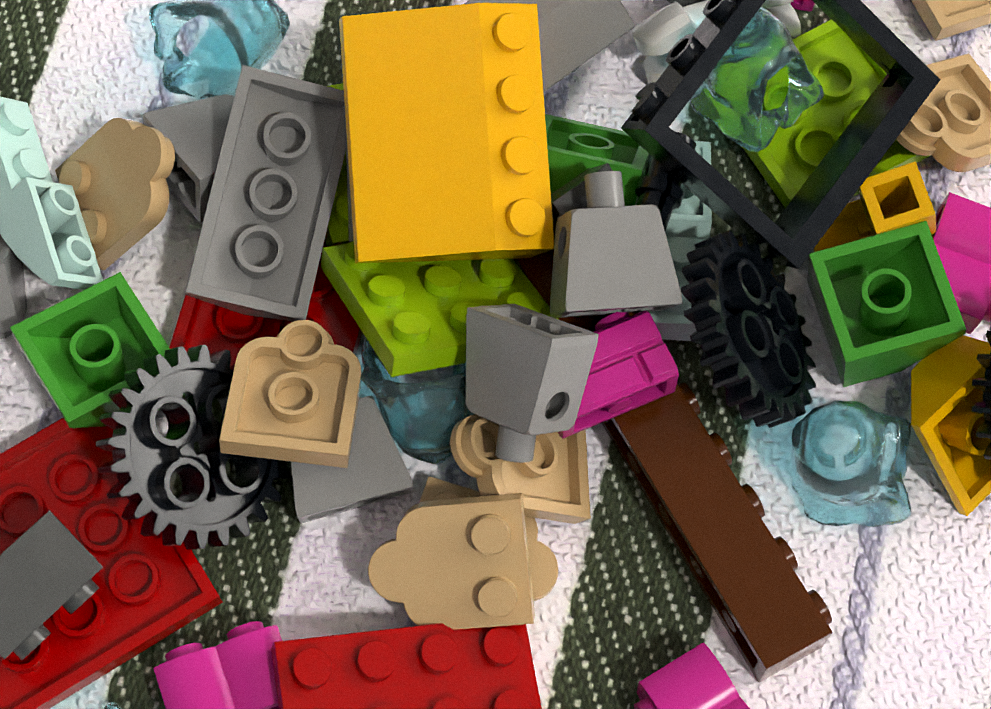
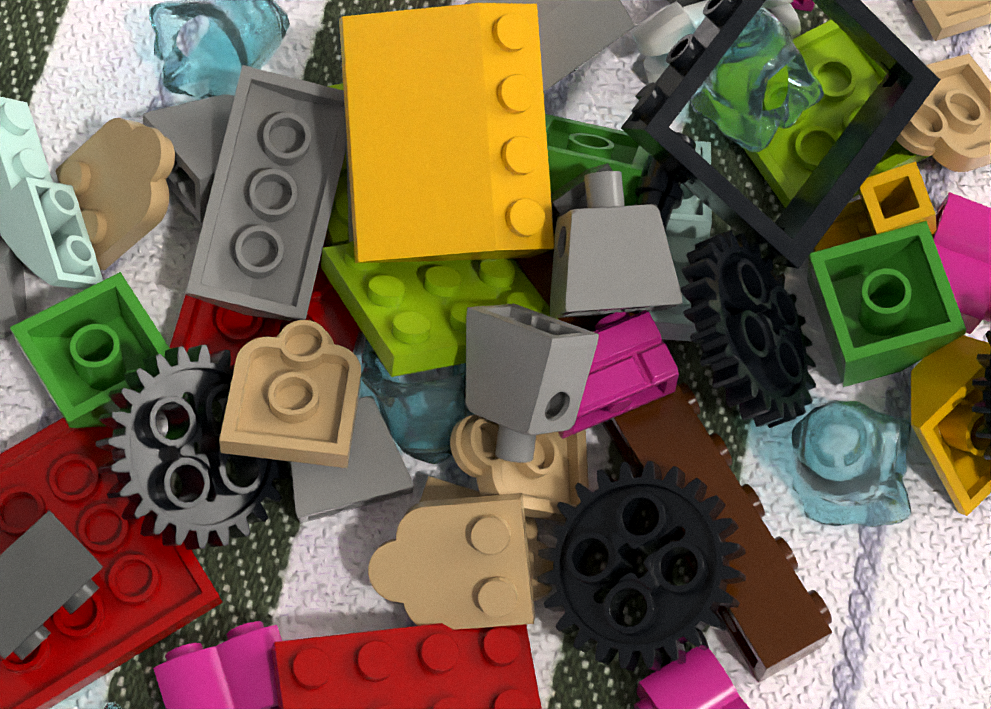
(673, 611): none -> black gear

